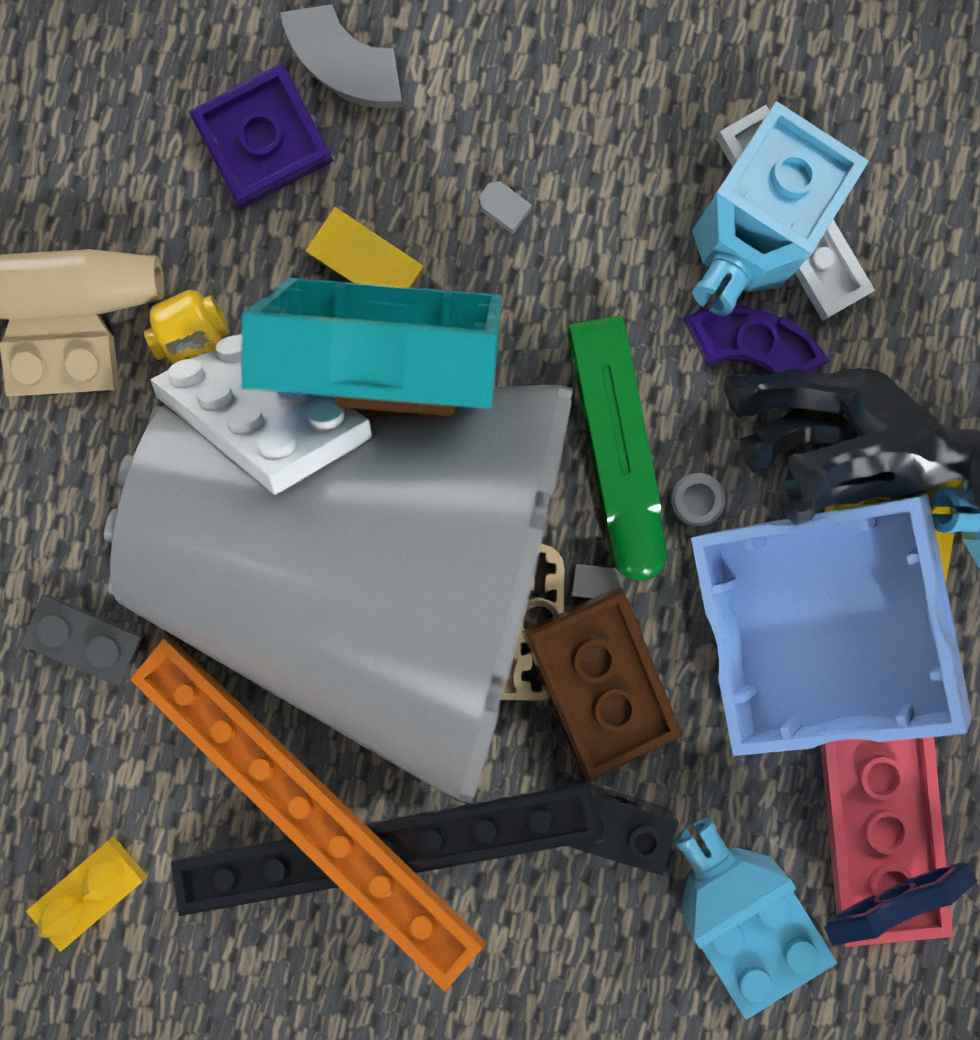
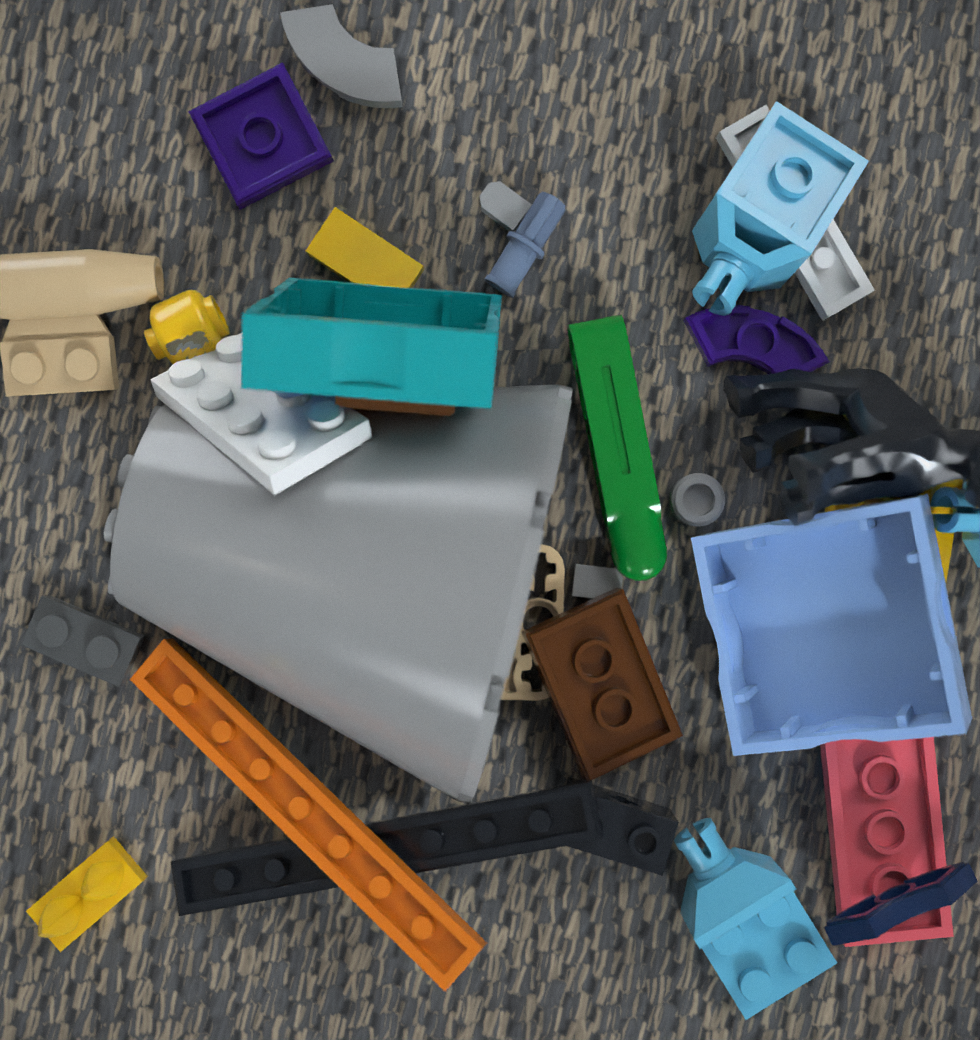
(526, 244): none -> sand blue axle

